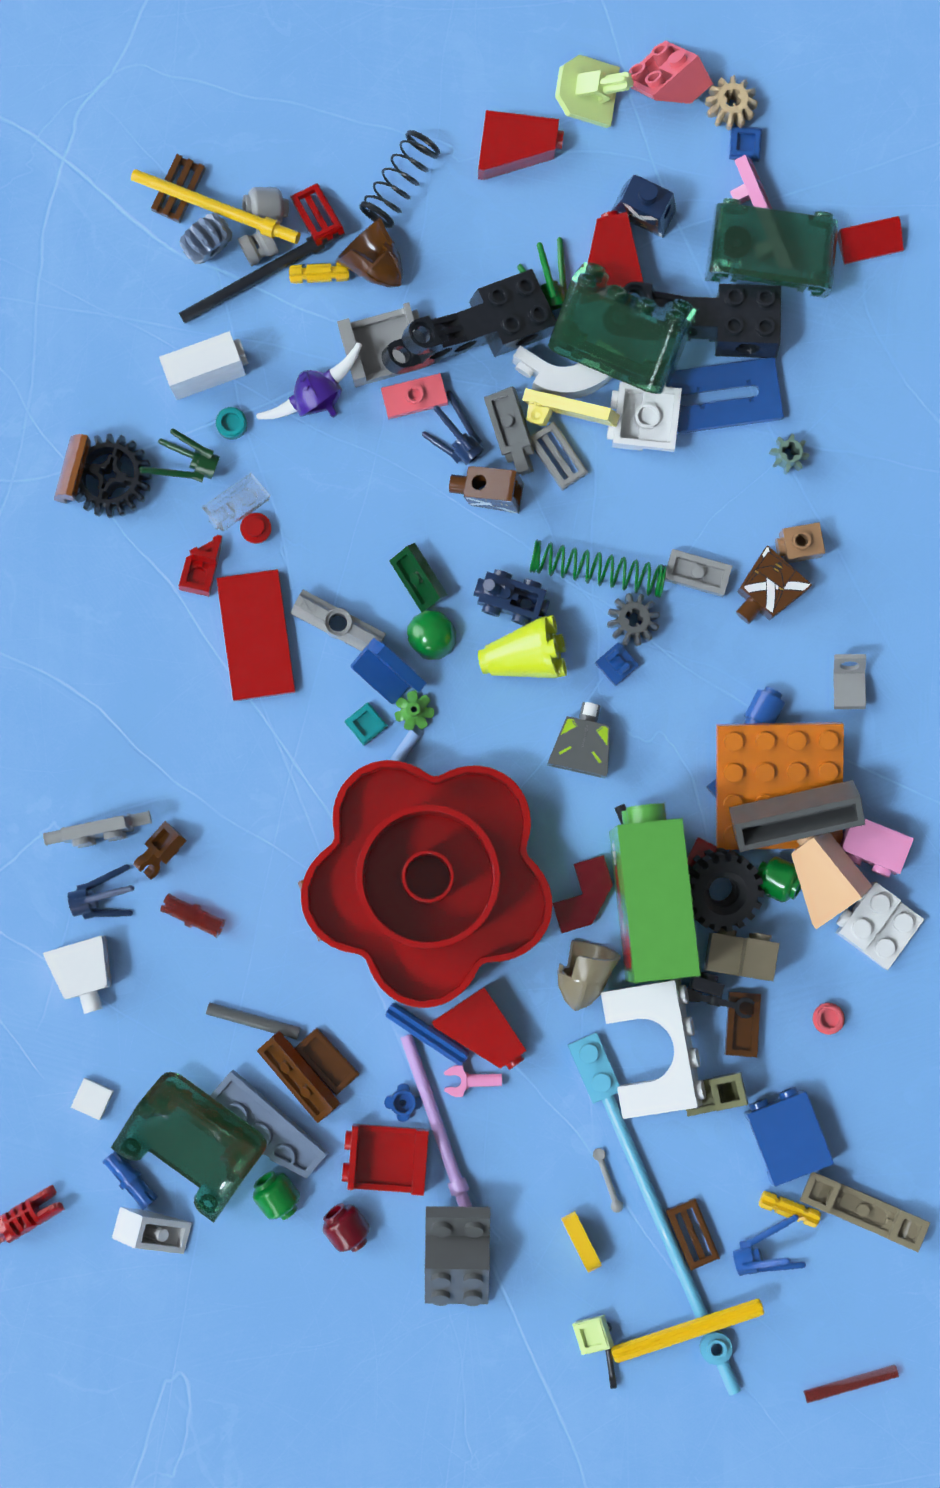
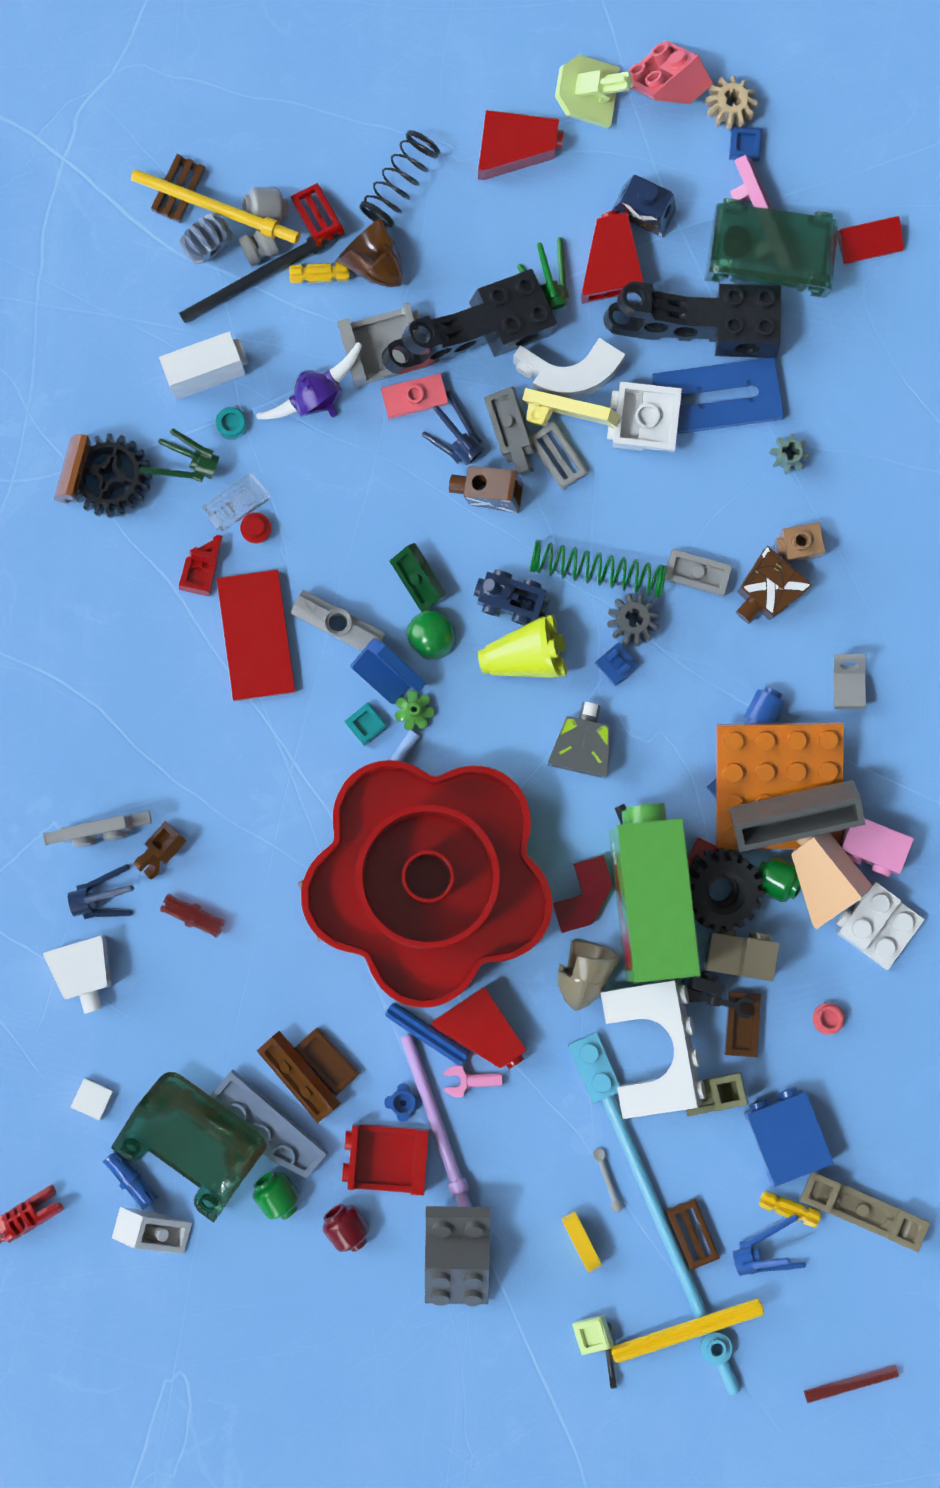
(252, 1020): dark grey bar -> none
(621, 332): clear green windscreen -> none

